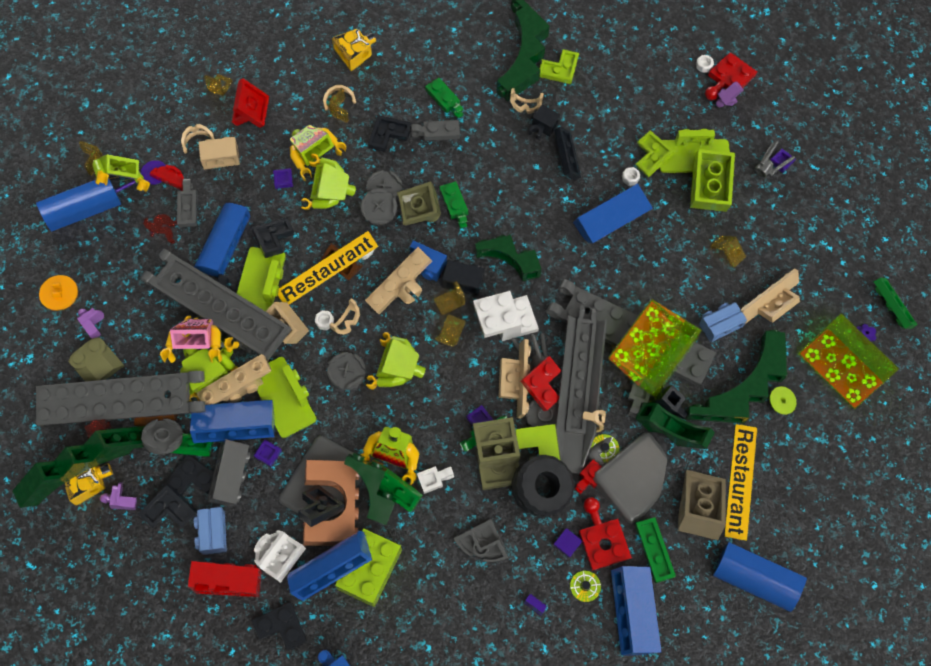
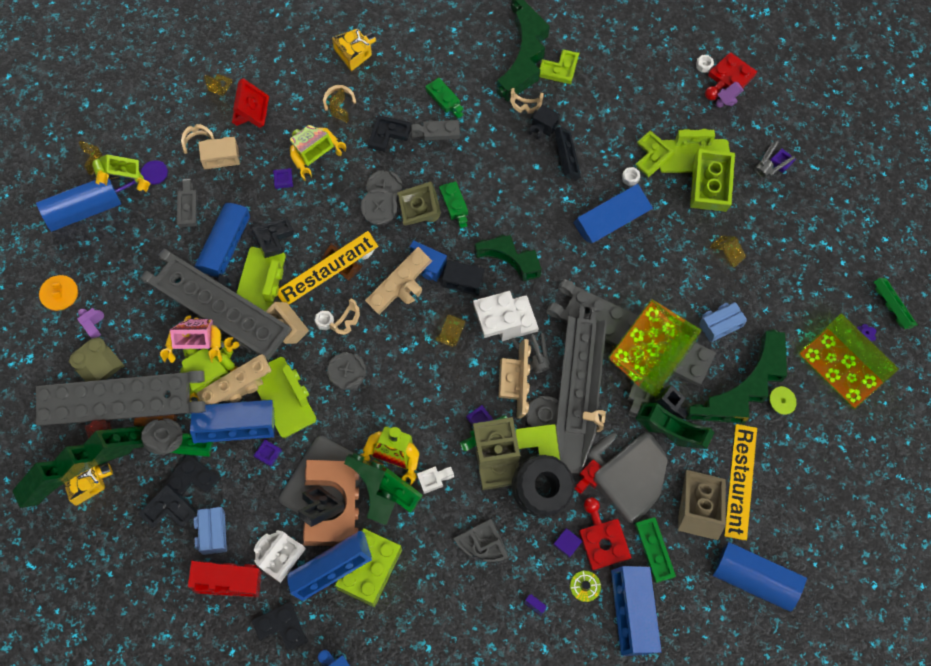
(118, 501): medium lavender piece -> none
(156, 226): clear red piece -> none
(169, 175): red tile -> none
(228, 473): dark grey brick -> none
(329, 184): lime torso -> none
(397, 363): lime torso -> none
(450, 300): clear yellow bracket -> none
(538, 383): red plate -> none
(608, 450): piece -> none
(775, 300): tan bracket -> none

